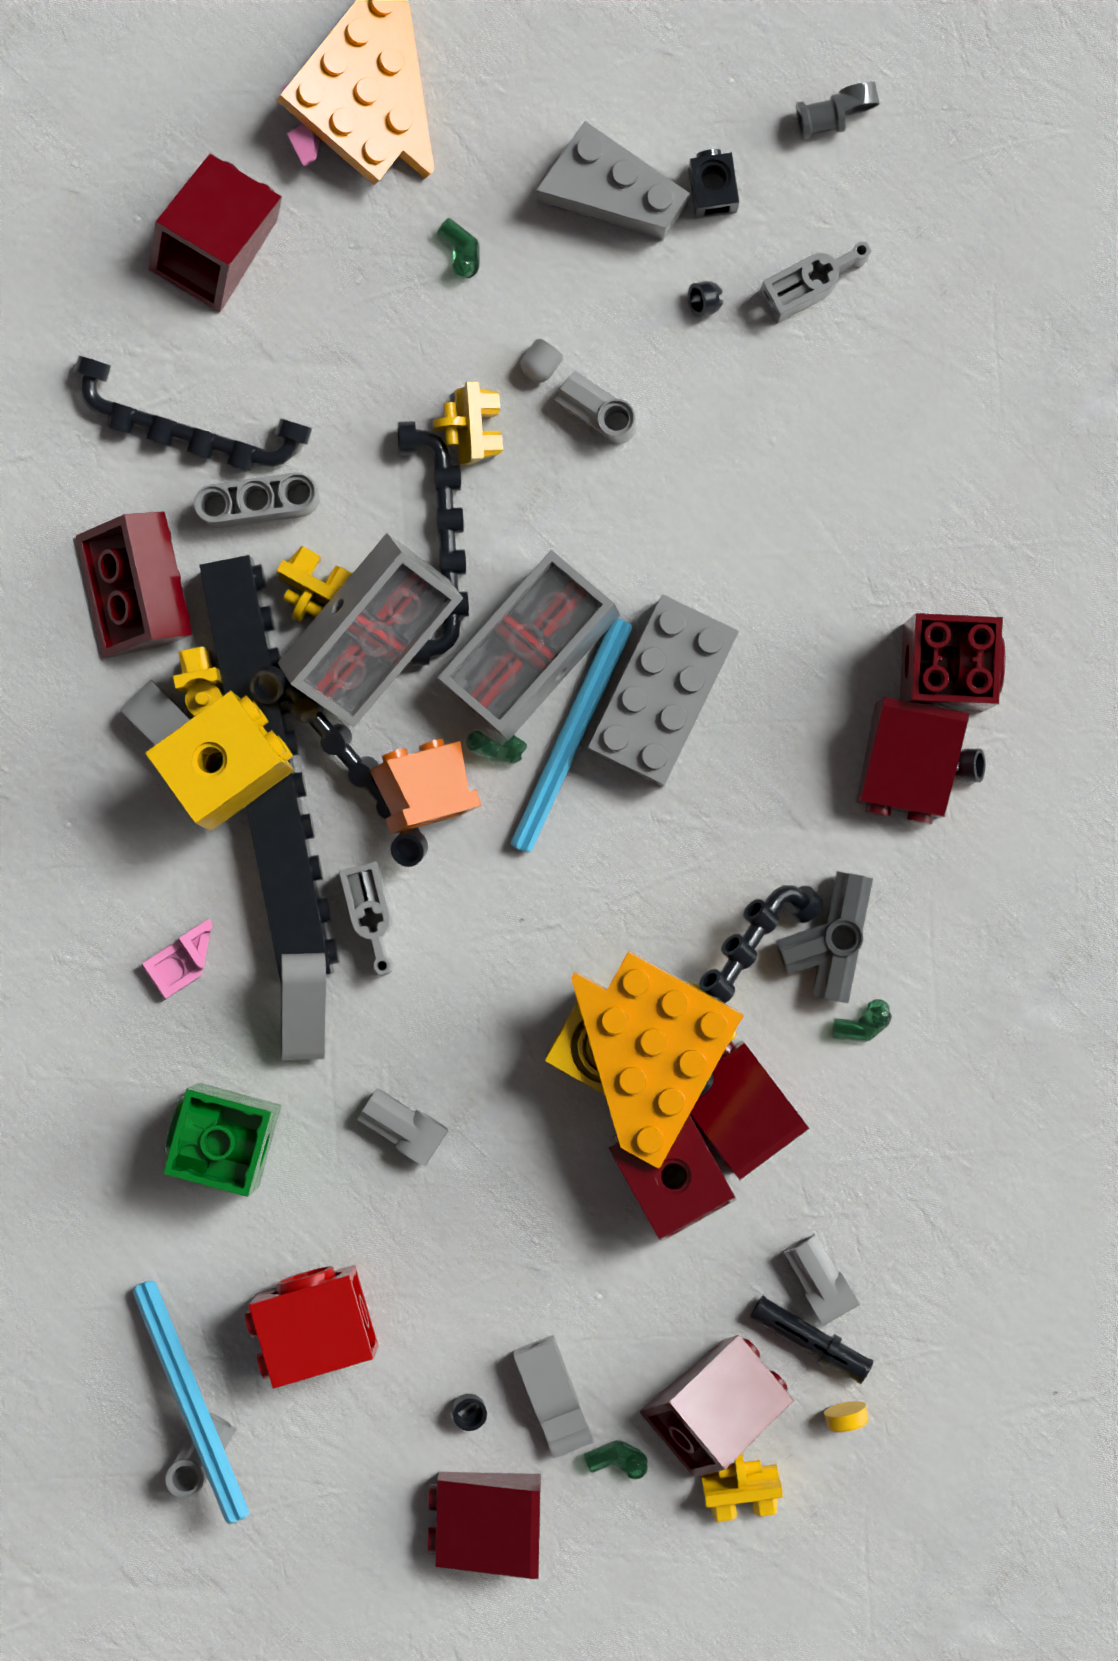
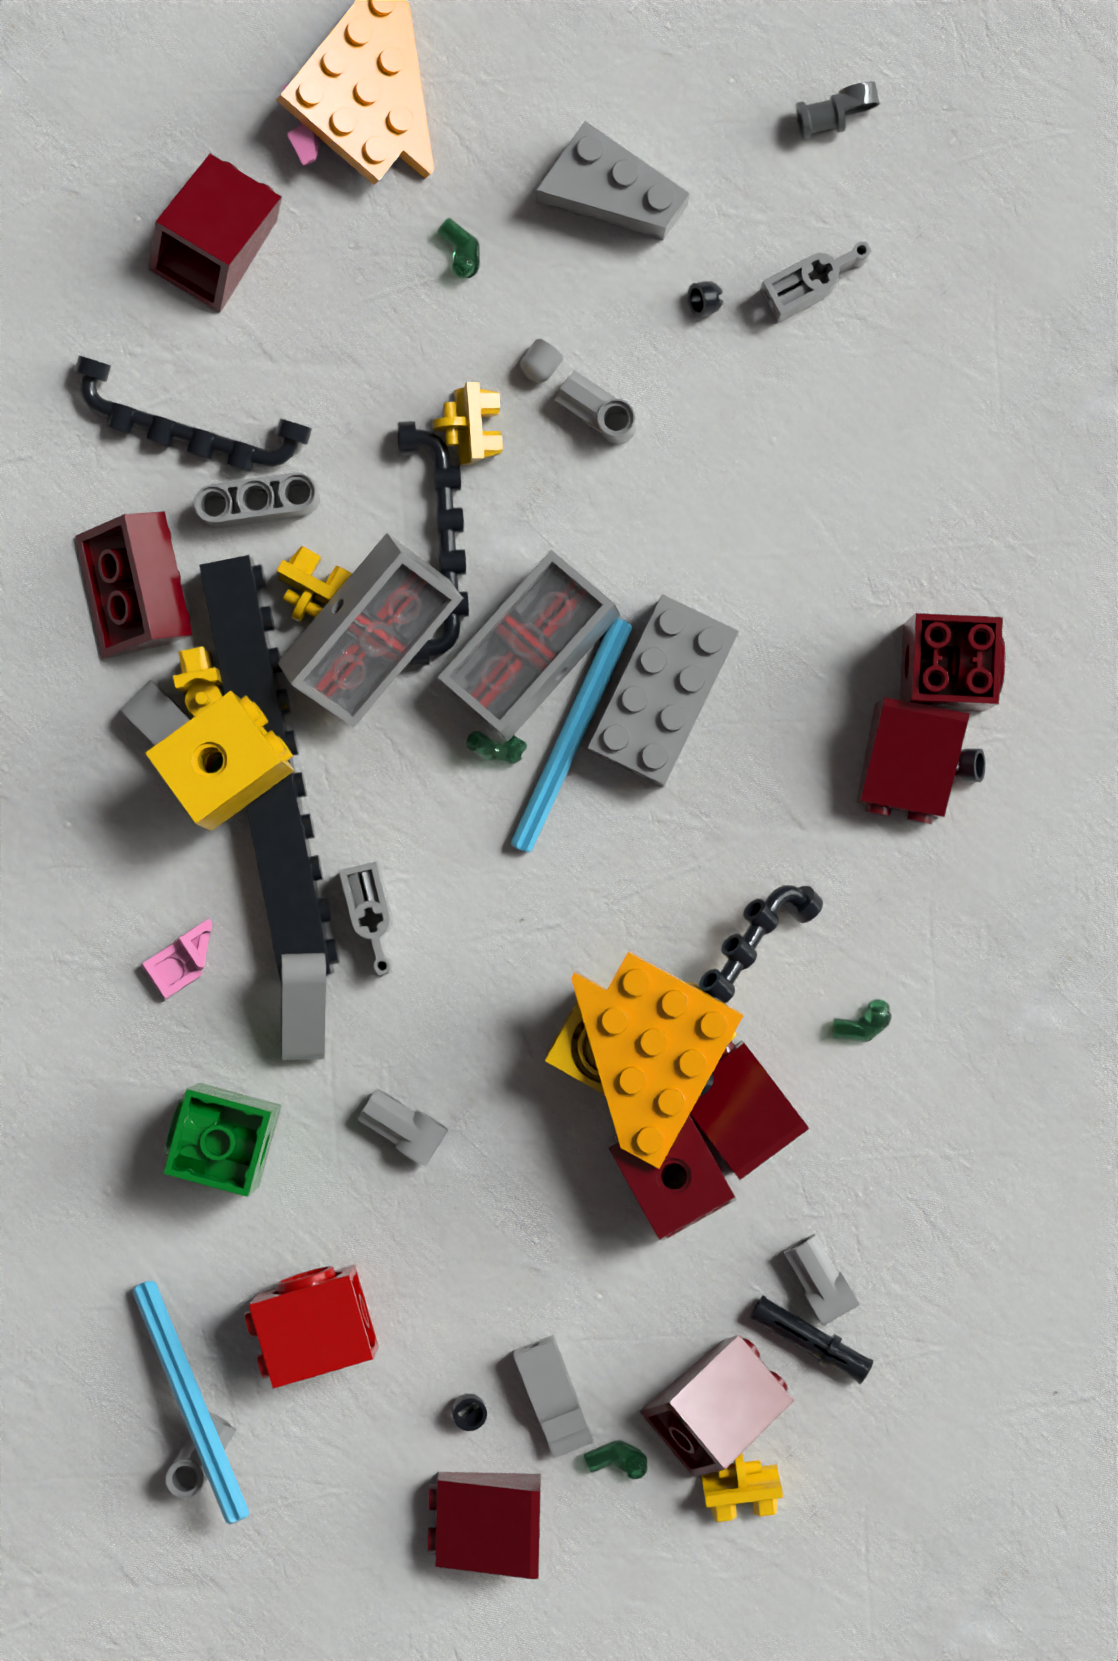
(270, 685): black bar -> none
(424, 785): hips -> none
(708, 201): black brick -> none
(815, 946): dark grey piece -> none
(846, 1416): yellow tile -> none

